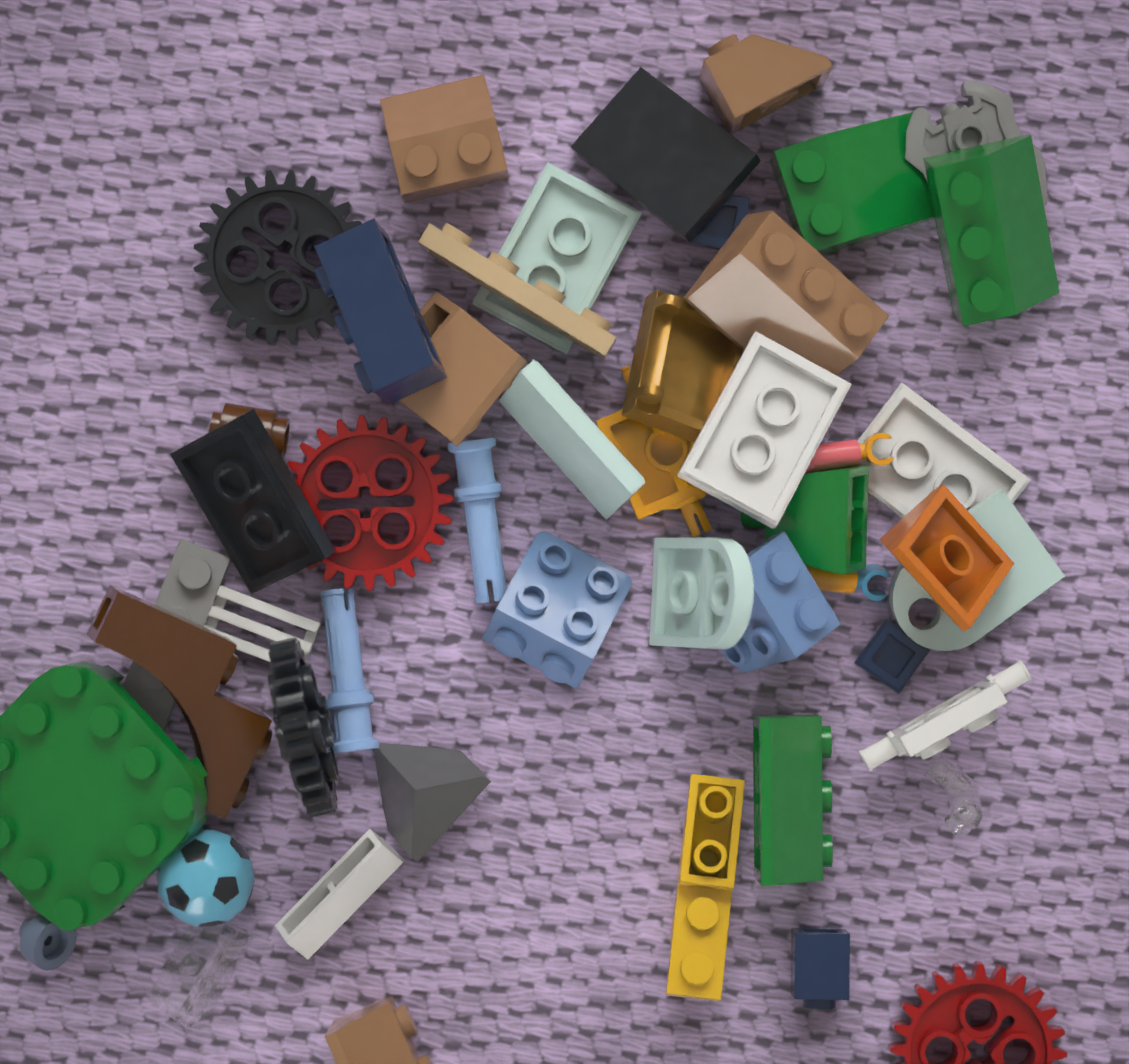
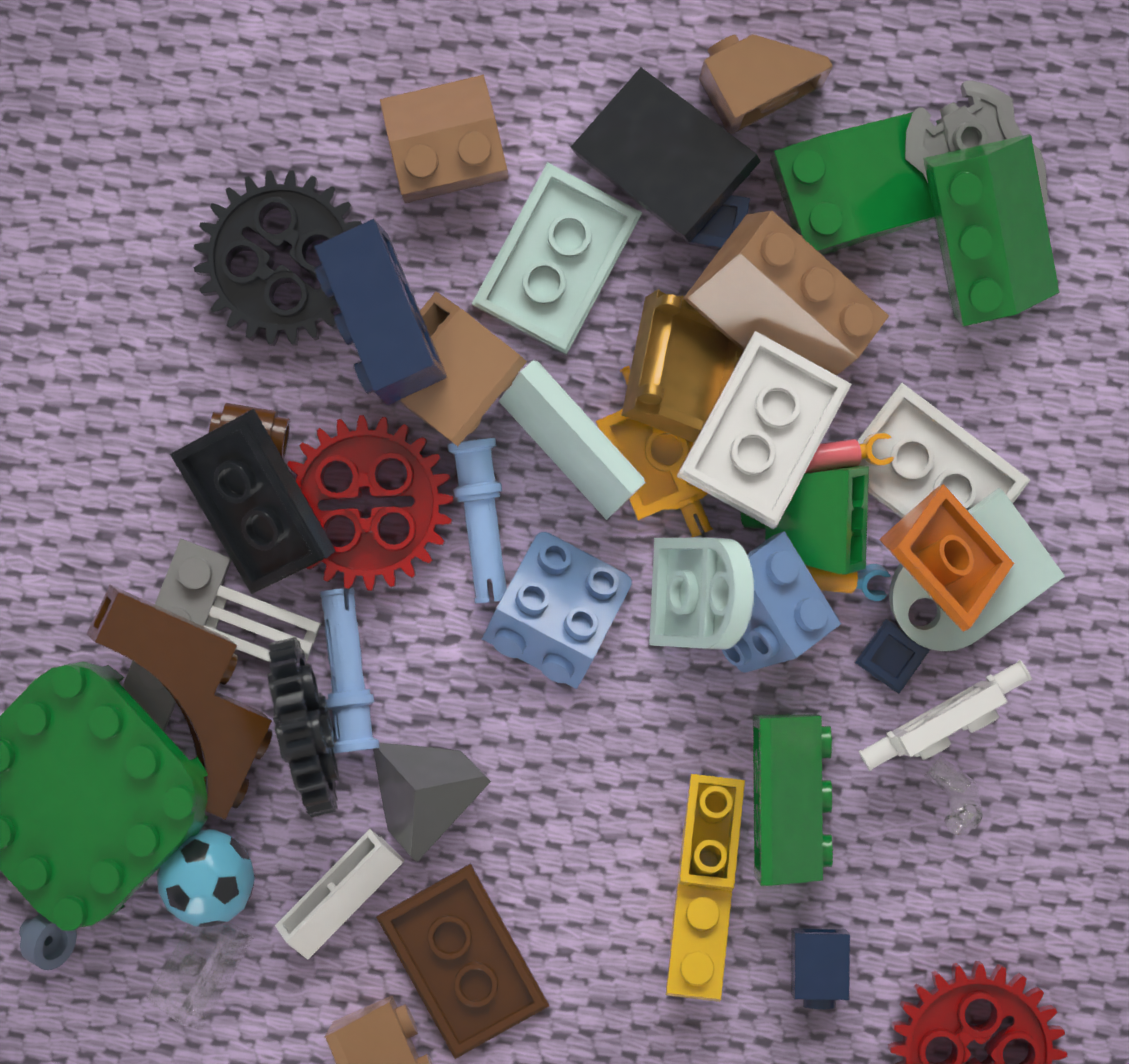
(462, 960): none -> reddish brown tile
(499, 277): tan plate -> none

